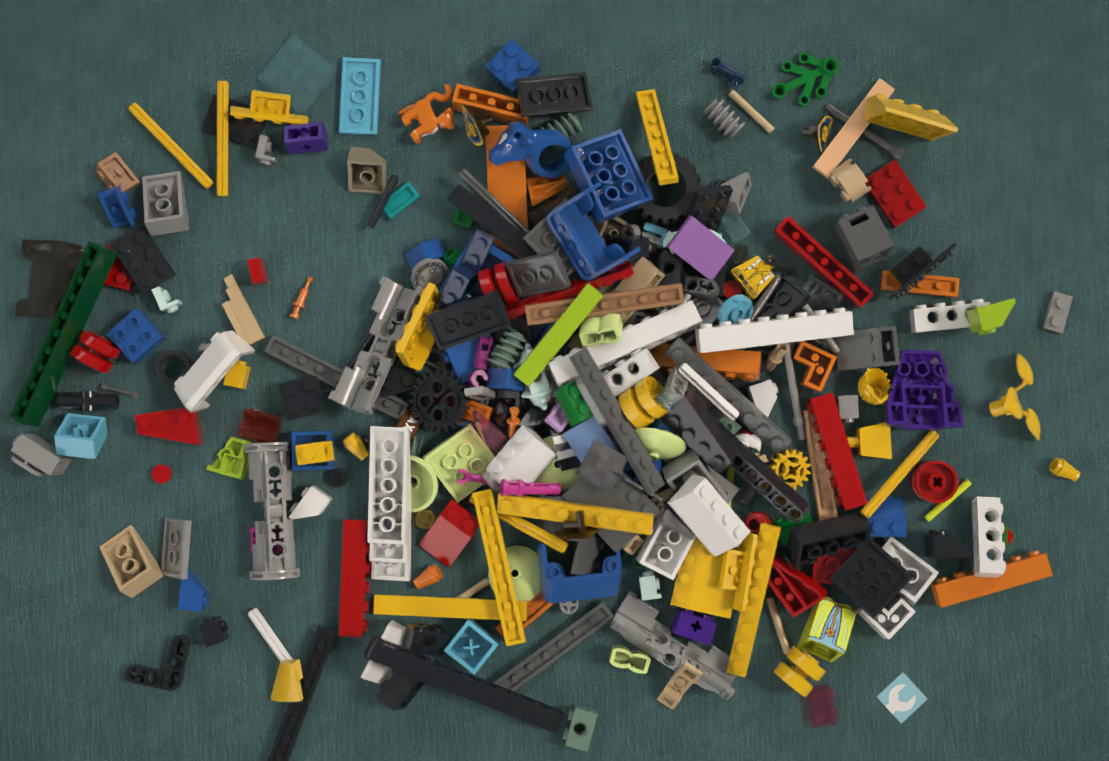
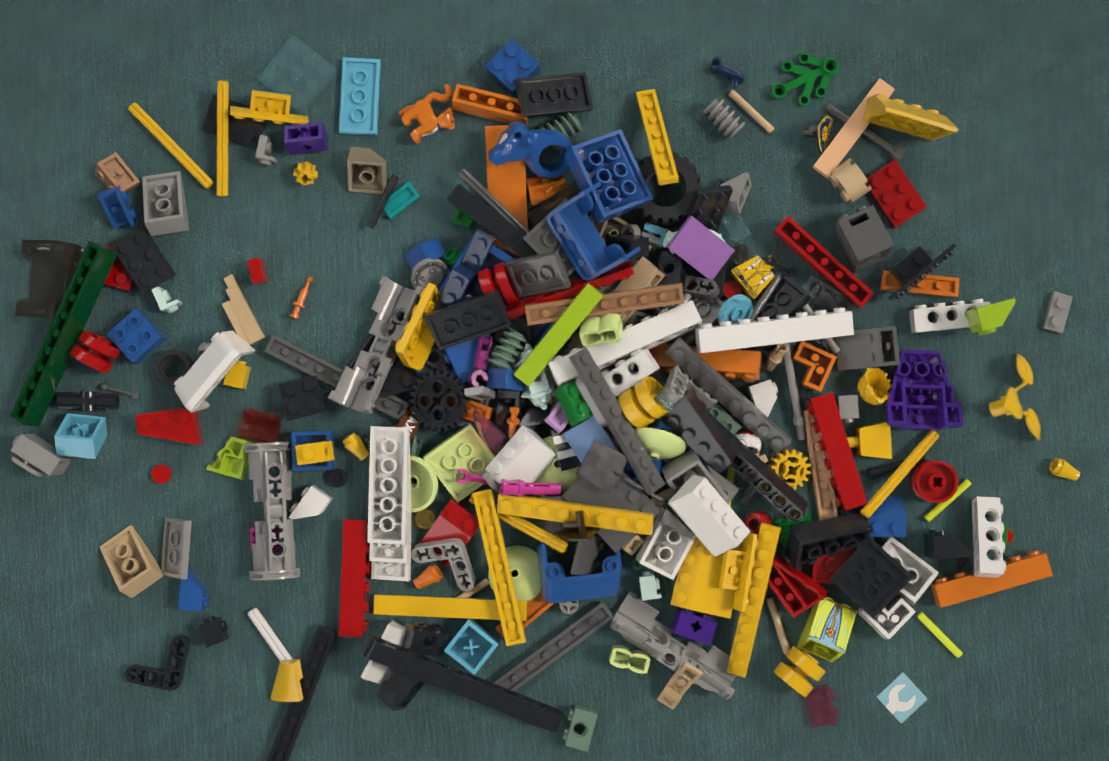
(305, 173): none -> yellow gear
(453, 556): none -> light grey beam
(476, 128): shield -> none
(710, 393): white axle -> none
(889, 467): none -> black bar
(939, 634): none -> neon yellow bar

